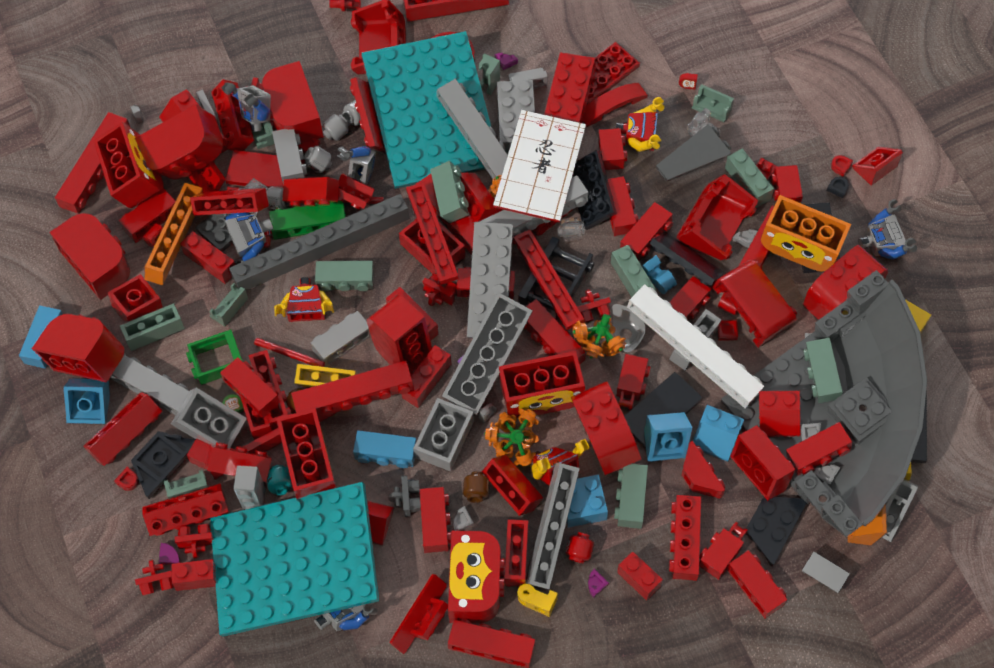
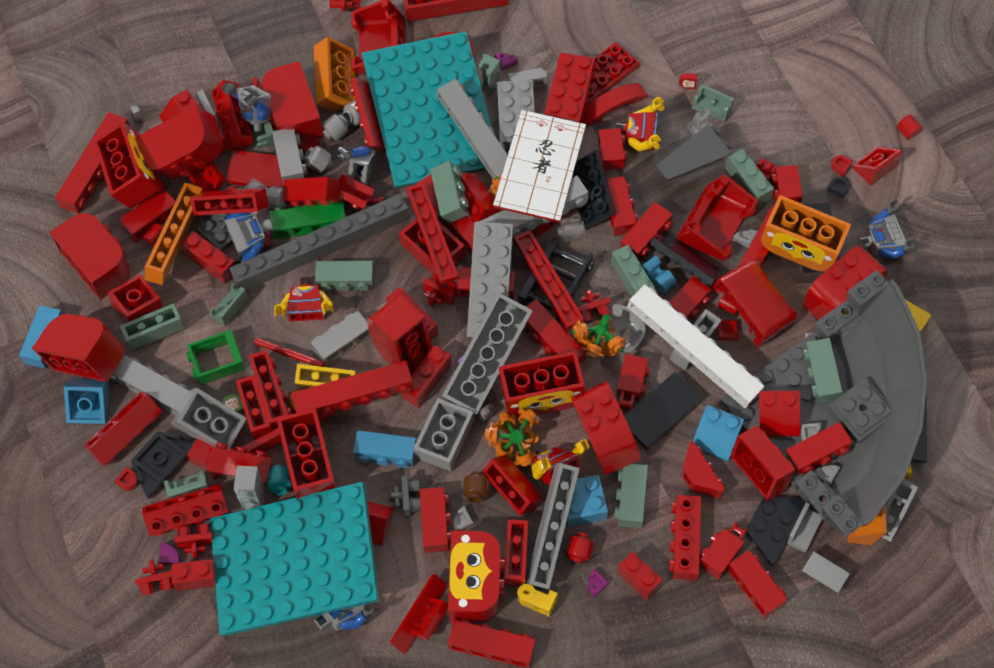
(250, 387): red brick -> none
(333, 74): none -> orange slope
(667, 436): dark azure slope -> none
(804, 529): none -> light grey panel
(909, 127): none -> red brick

